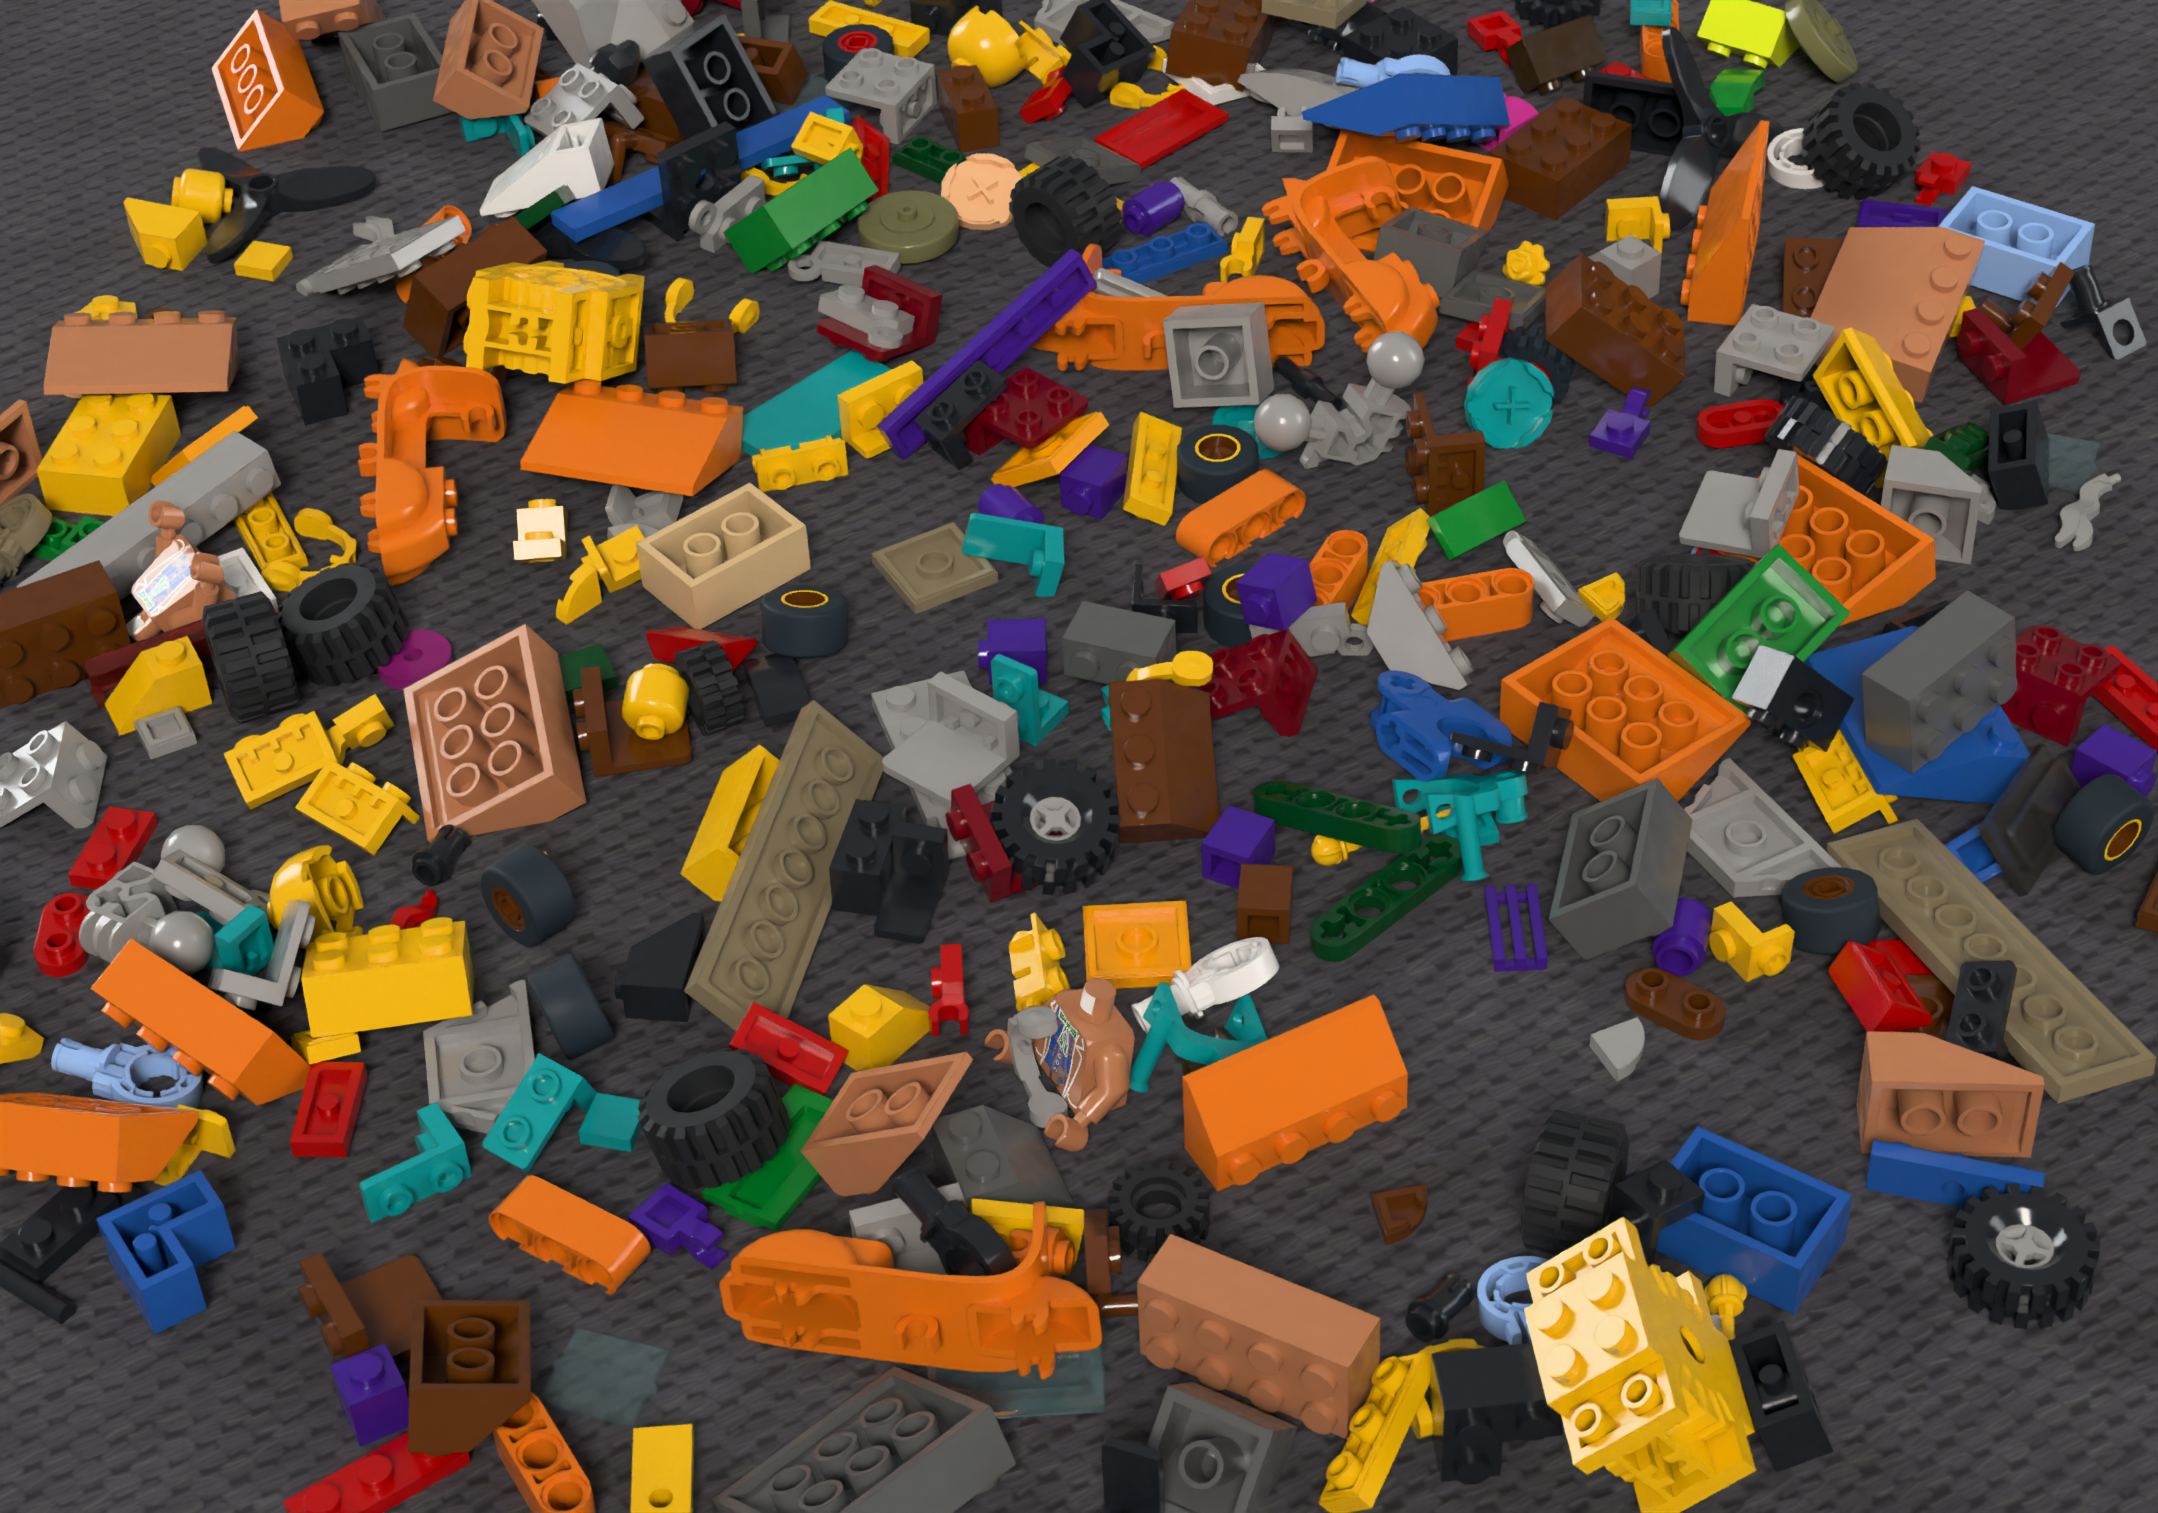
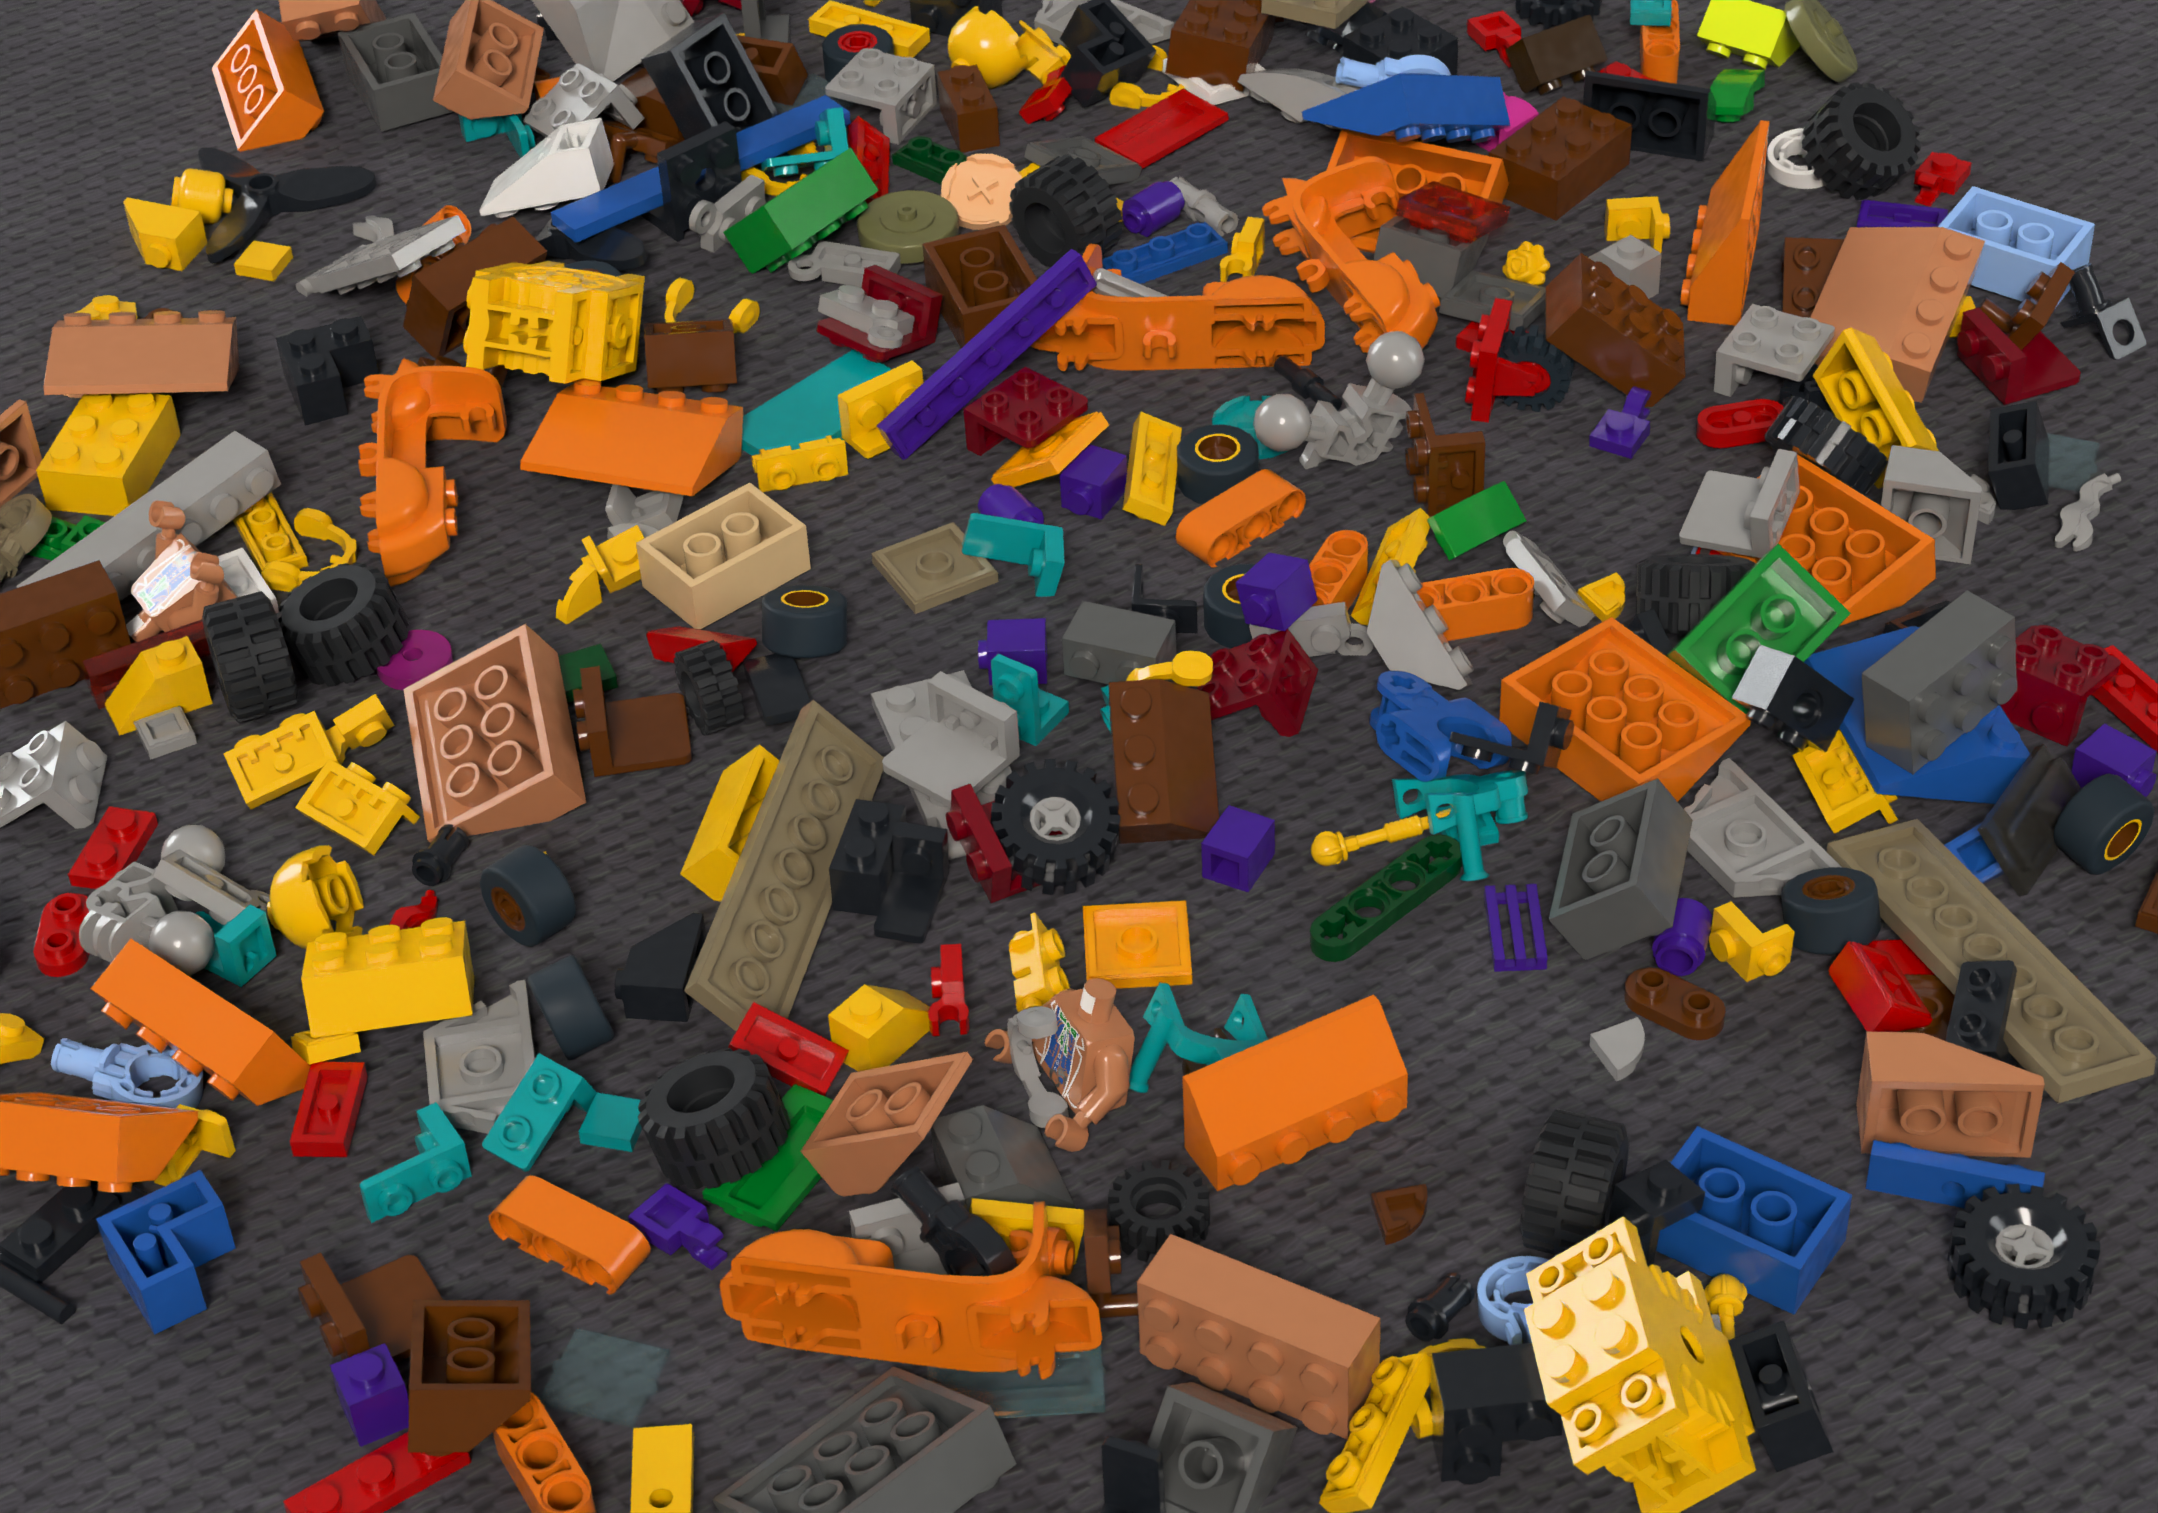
(236, 422): light orange tile -> none
(281, 975): light grey bracket -> none
(541, 532): slope -> none
(545, 206): dark green tile -> none
(617, 62): black rock -> none
(655, 701): yellow head -> none
(825, 139): yellow bracket -> none
(956, 408): black bracket -> none
(977, 276): none -> reddish brown brick
(1183, 581): red plate -> none
(1218, 355): light grey brick -> none
(1218, 978): white pin -> none
(1265, 902): reddish brown brick -> none
(1291, 133): light grey tile -> none
(1338, 816): dark green beam -> none
(1453, 211): none -> clear red plate
(1509, 403): teal tile -> none
(1704, 134): black piece -> none
(1963, 445): dark green tile -> none

